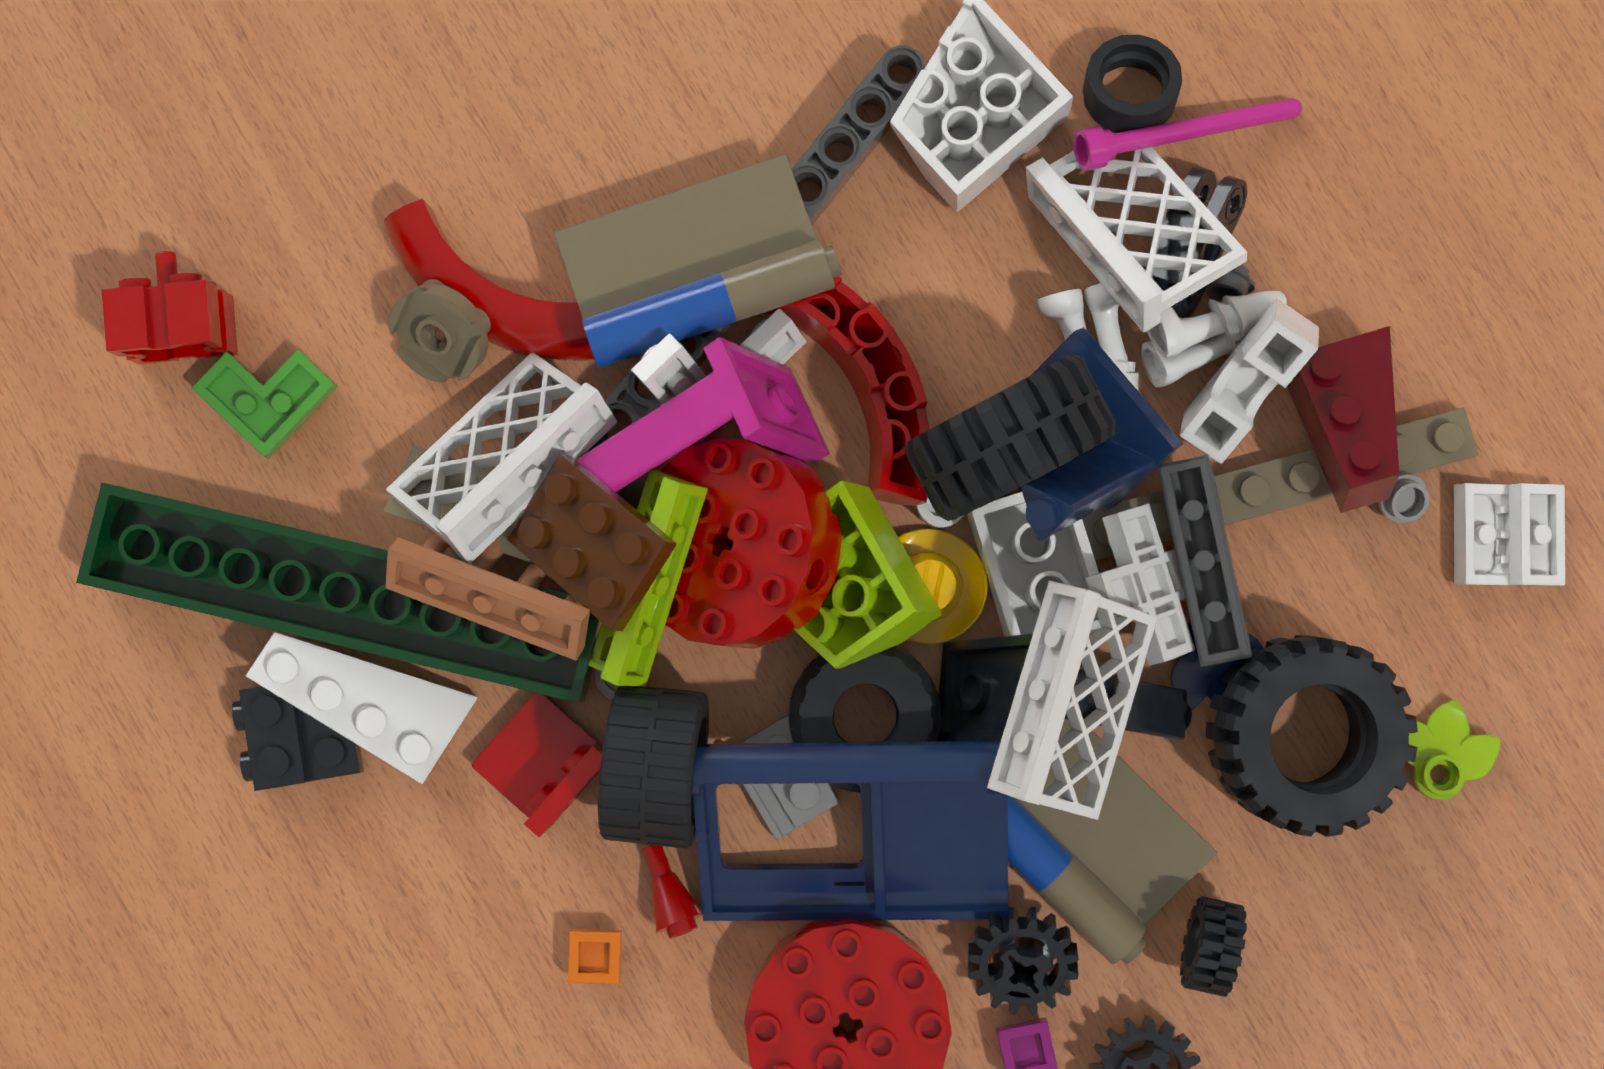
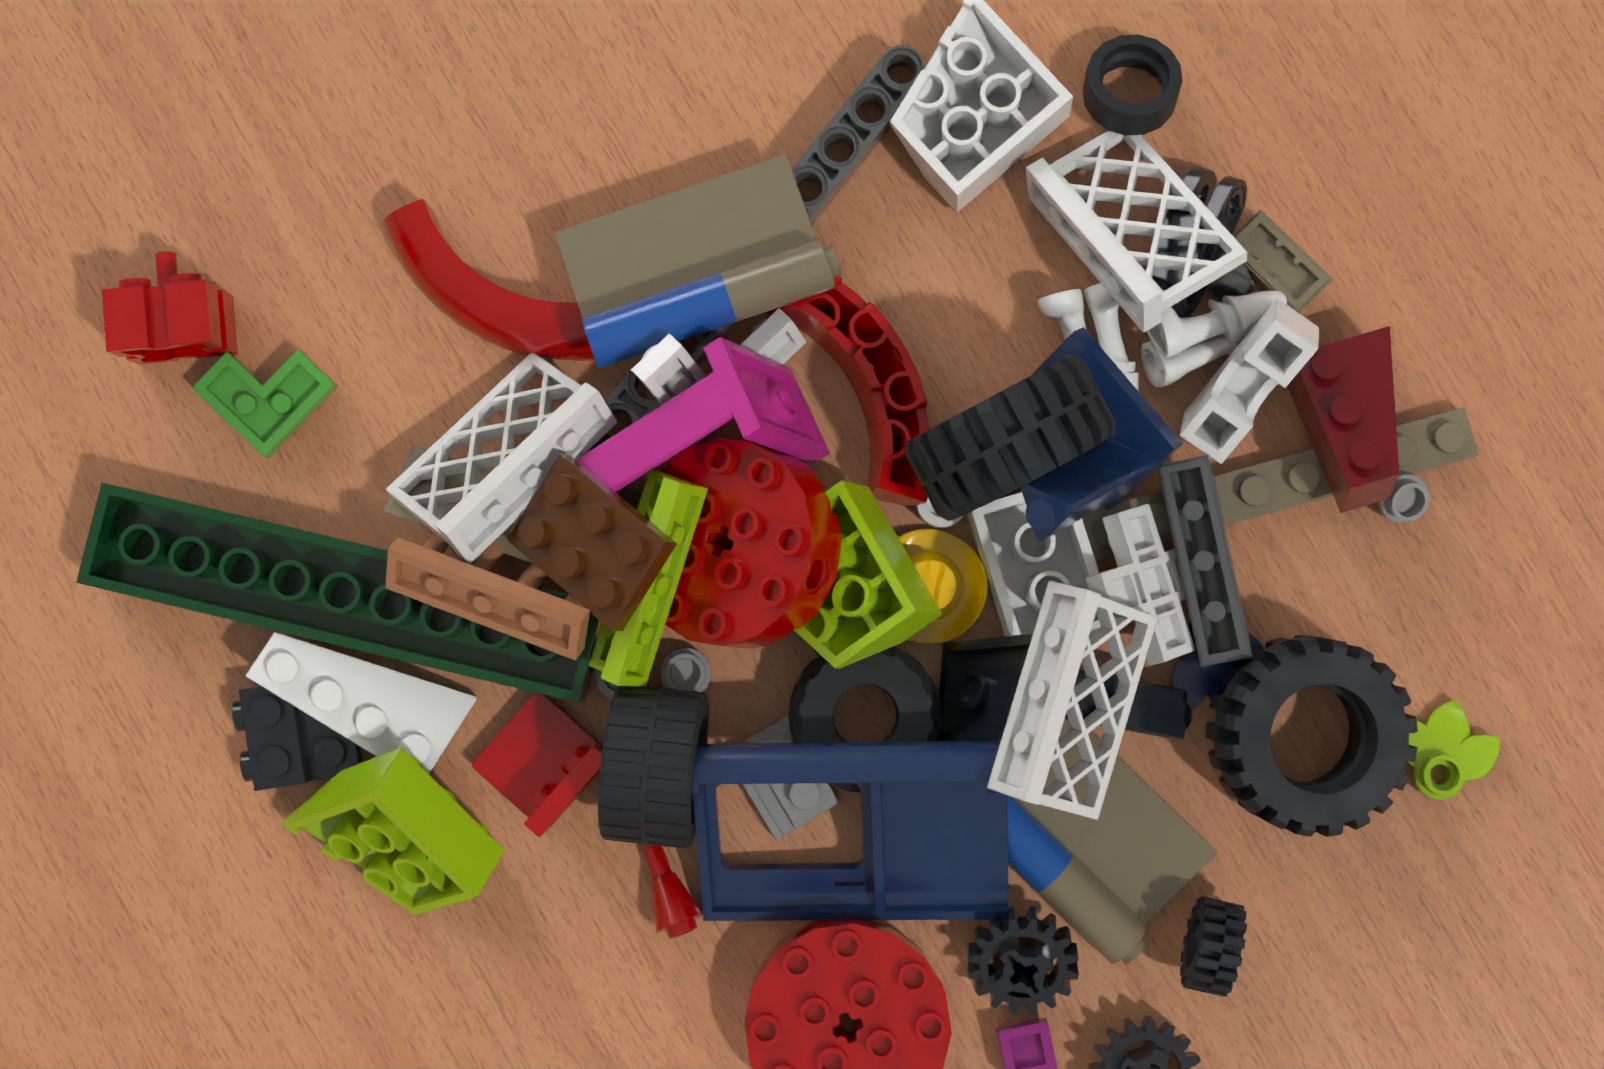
(400, 832): none -> lime wedge
(458, 319): dark tan plate -> none
(594, 956): orange plate -> none
(686, 670): none -> light grey plate
(1097, 146): dark pink piece -> none
(1280, 263): none -> dark tan plate
(1509, 534): white slope -> none

